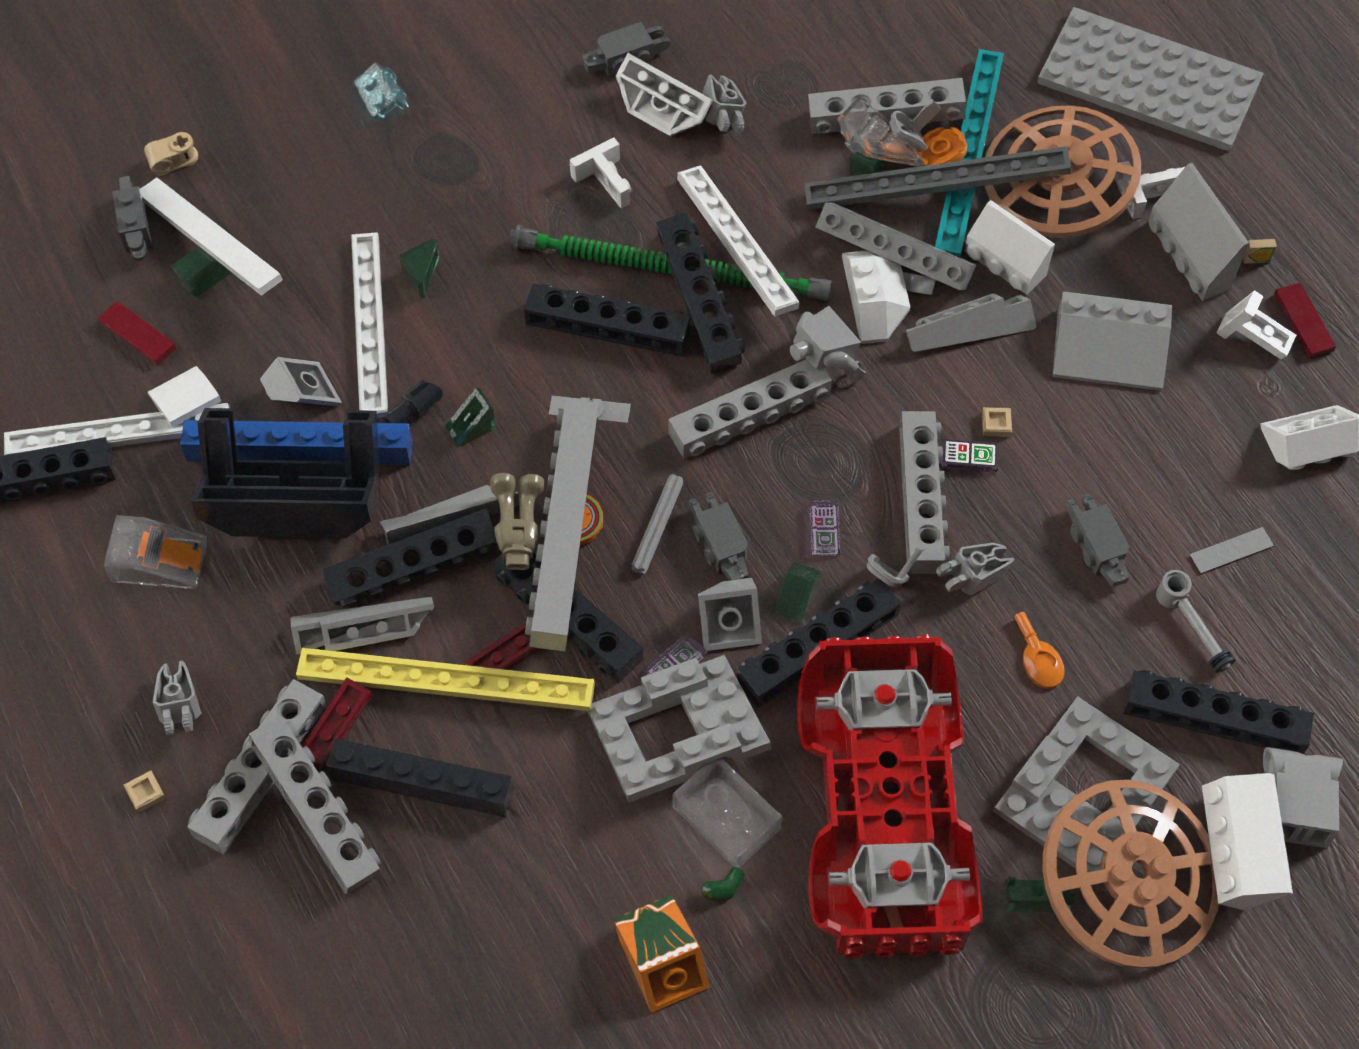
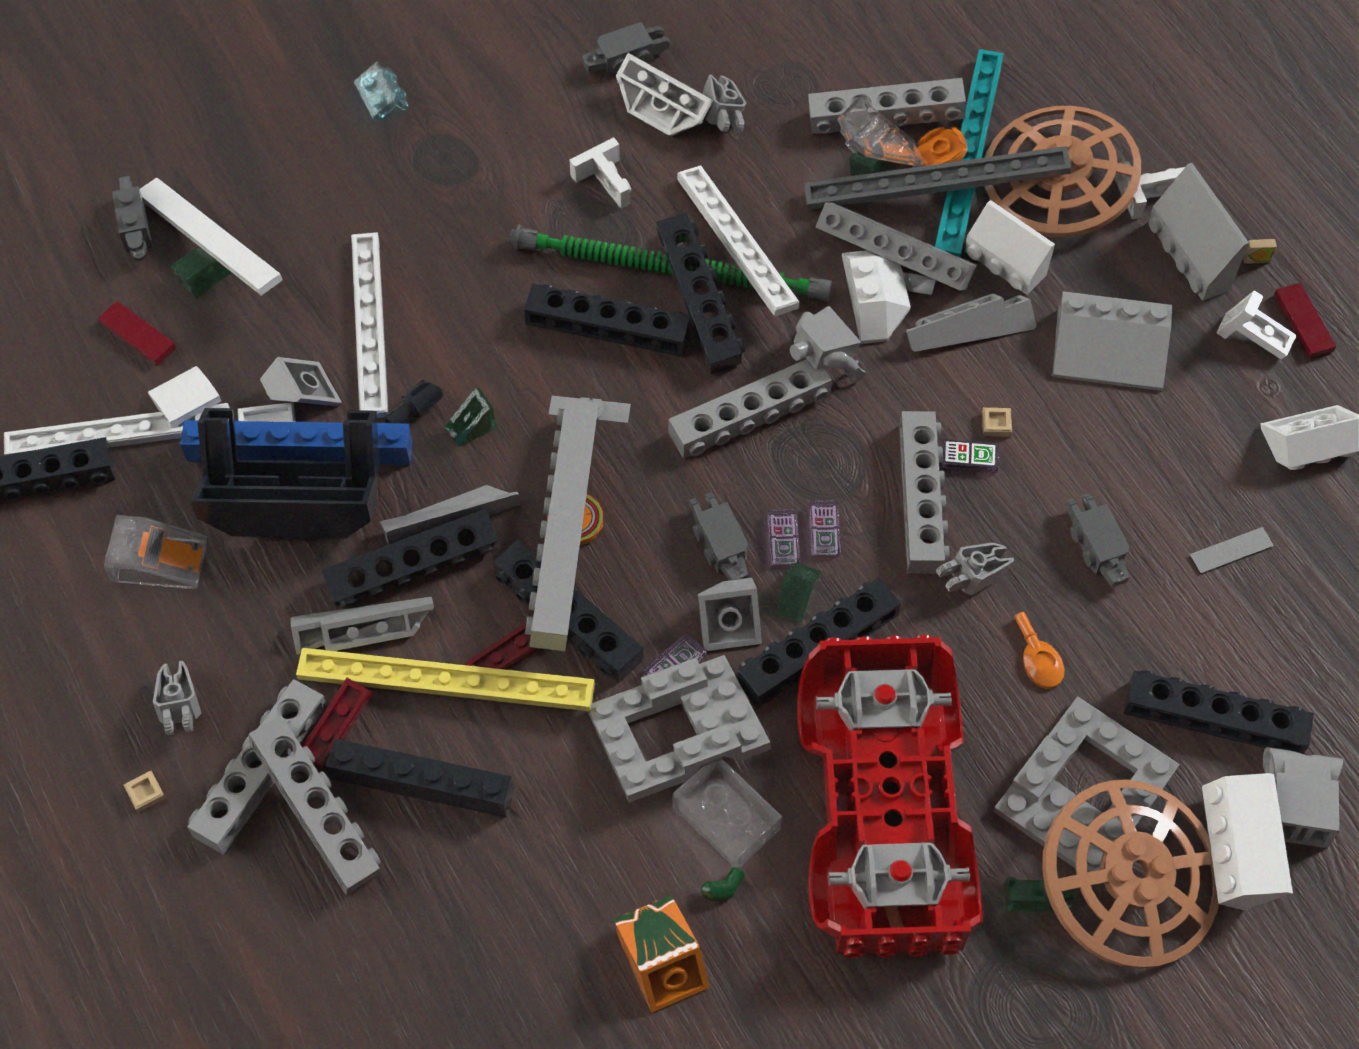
(168, 154): tan piece -> none
(275, 413): none -> white tile
(419, 265): clear green slope -> none
(517, 536): dark tan piece -> none
(657, 524): light grey axle -> none
(783, 536): none -> clear purple tile
(888, 574): light grey piece -> none
(913, 127): light grey piece -> none
(1151, 78): light grey plate -> none
(1181, 581): light grey piece -> none

